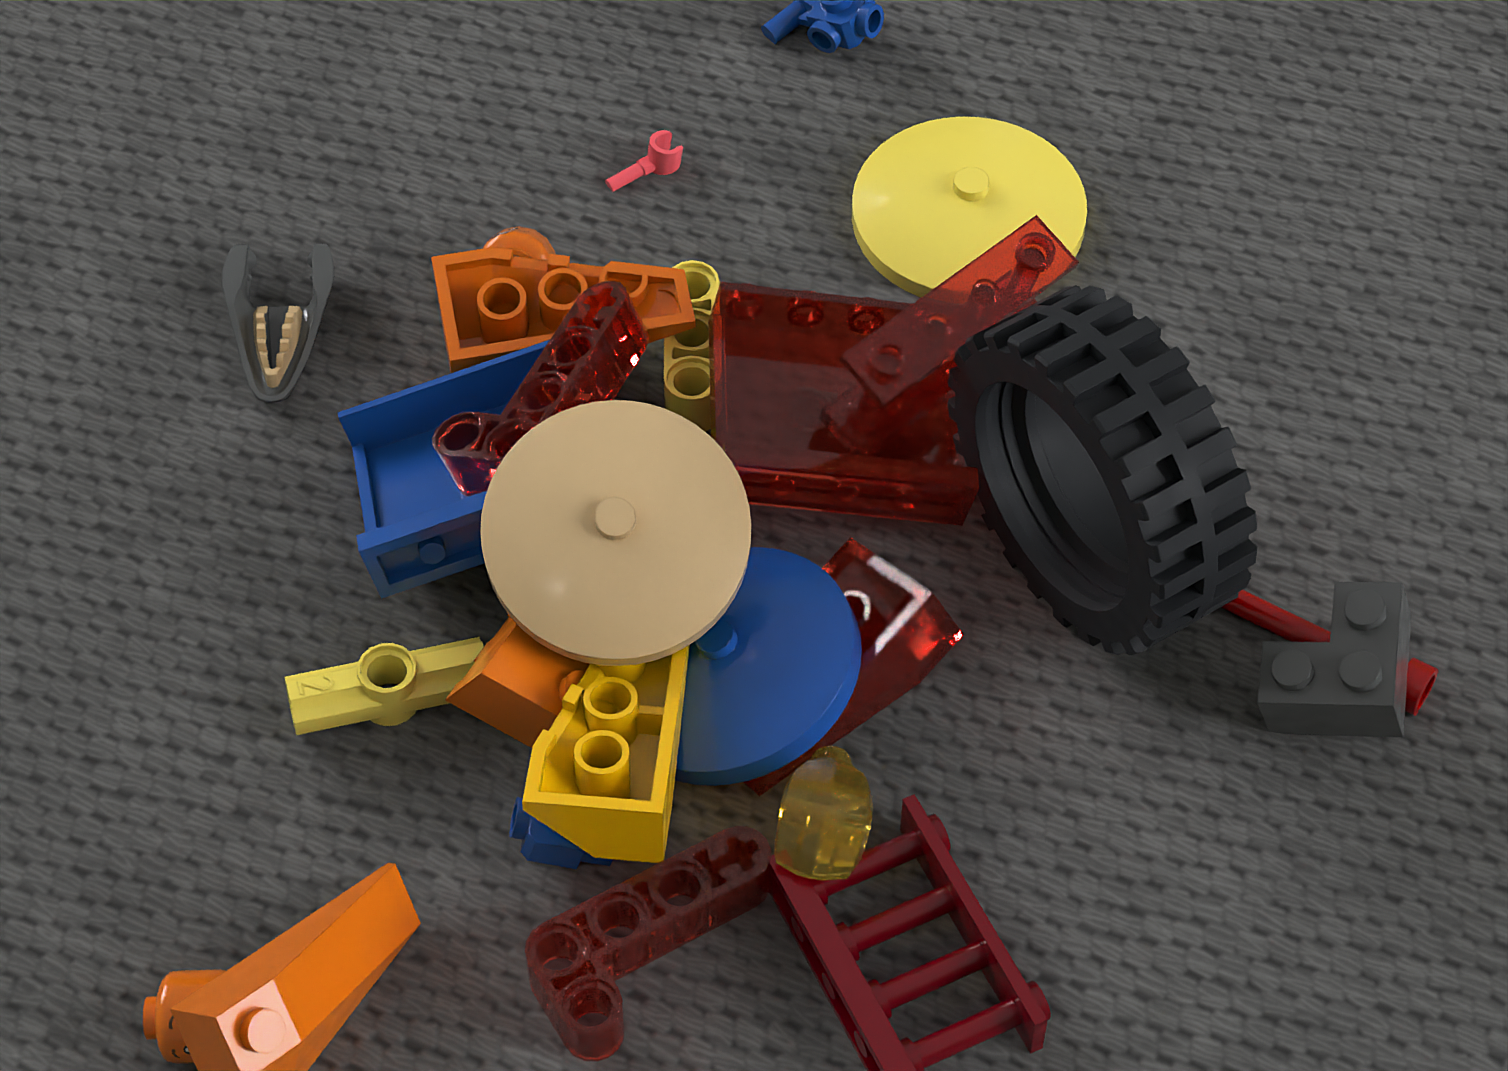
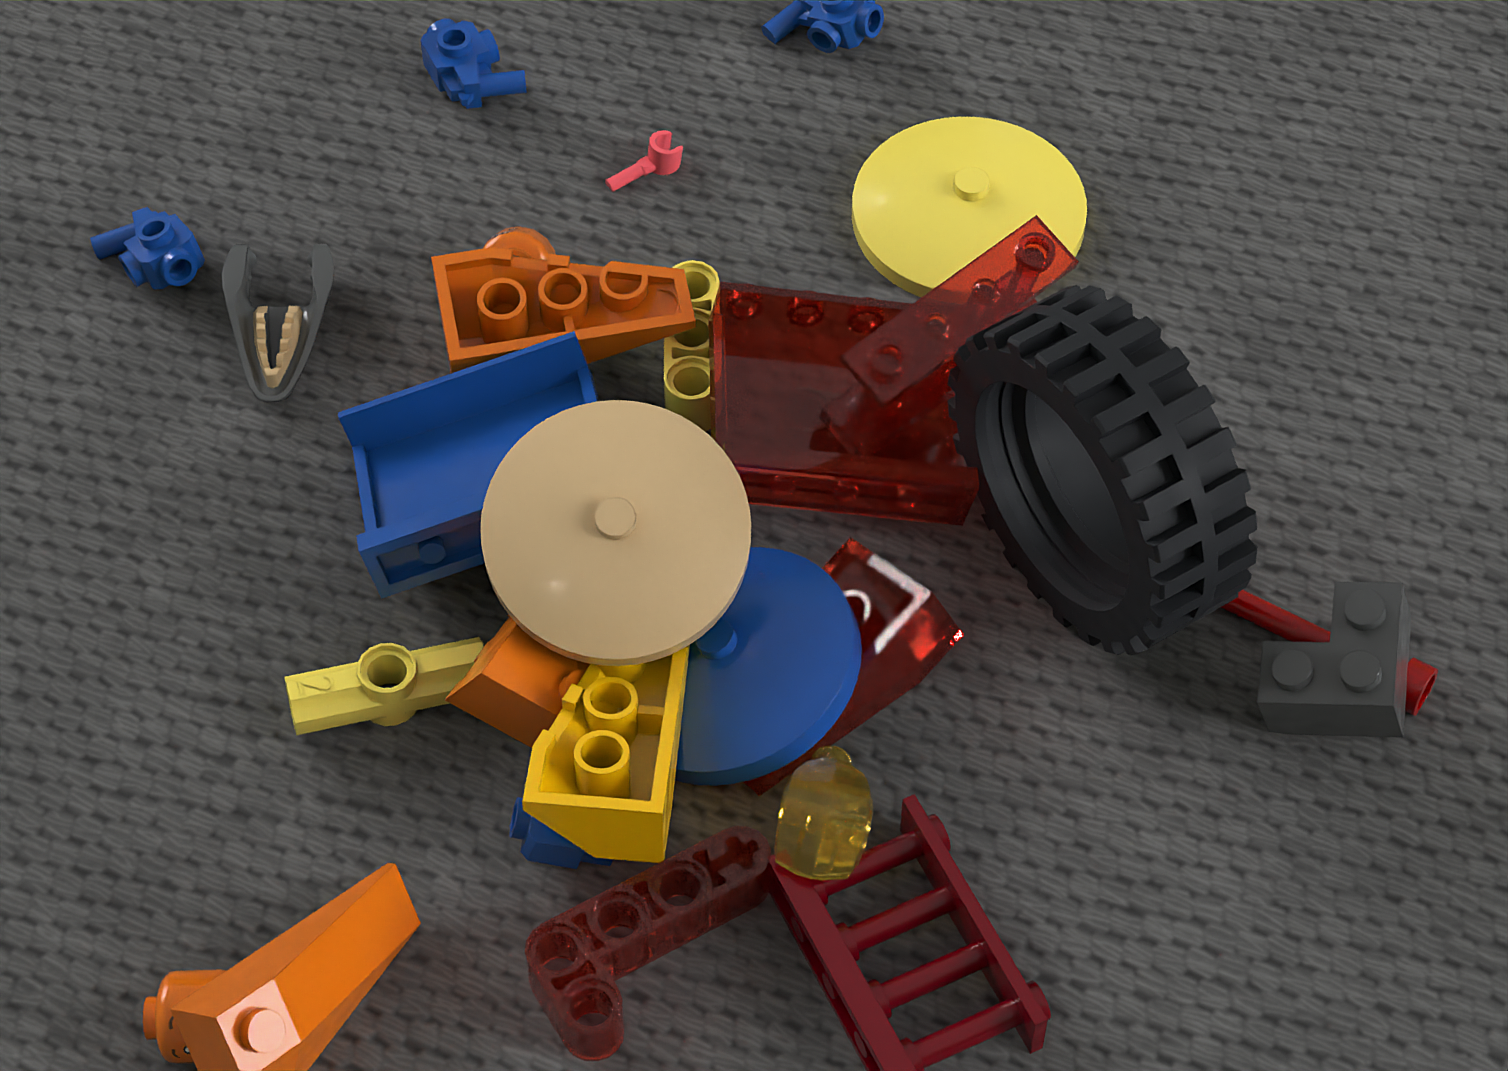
(157, 247): none -> blue piece
(462, 60): none -> blue piece
(579, 365): clear red beam -> none

